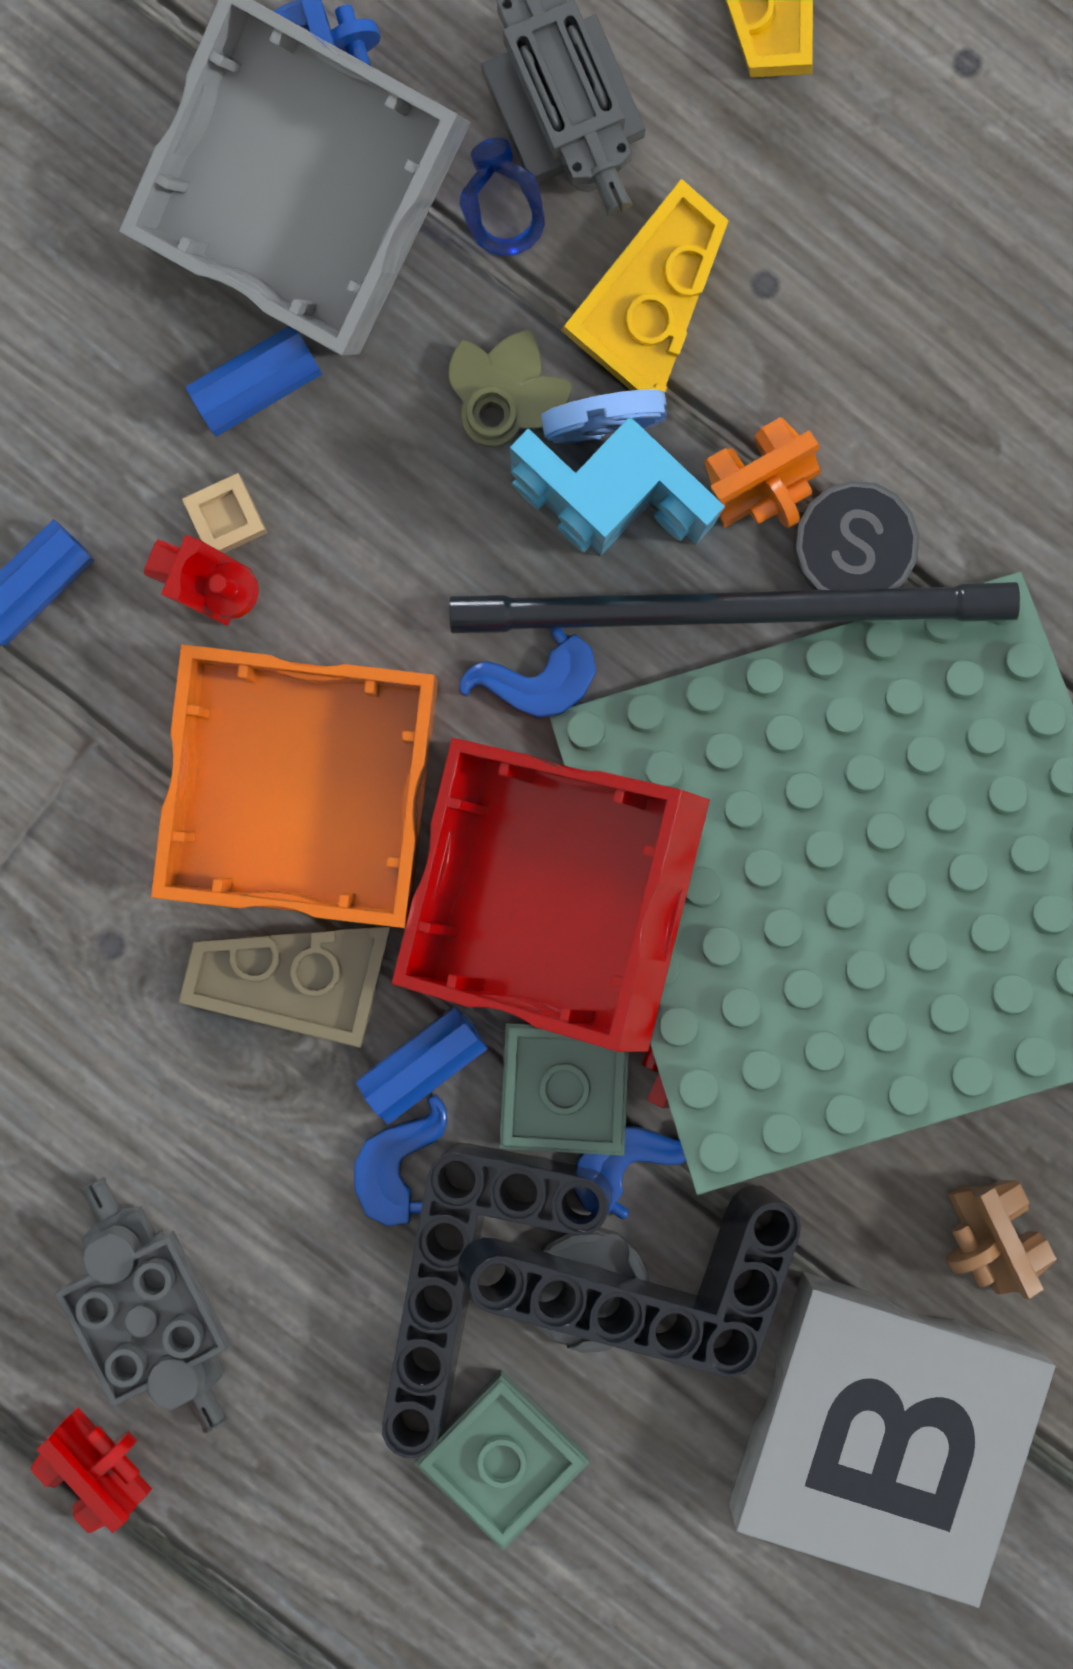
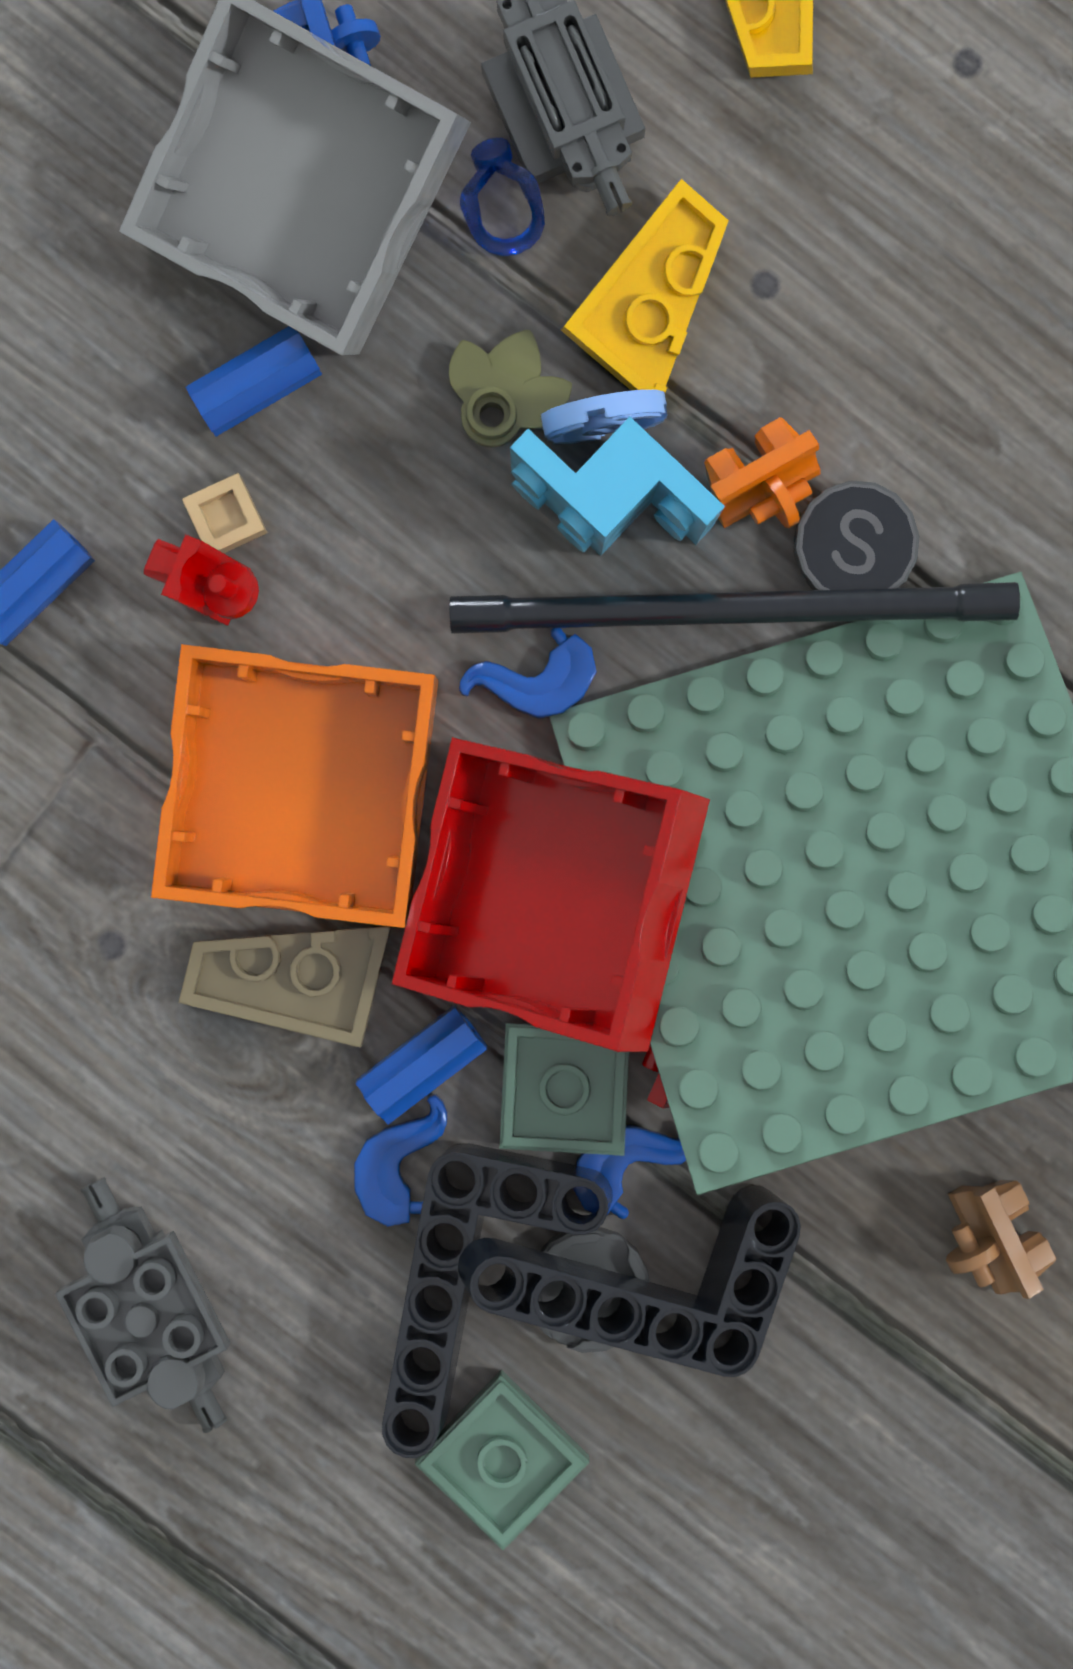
(95, 1471): red hips -> none
(891, 1440): light grey tile -> none

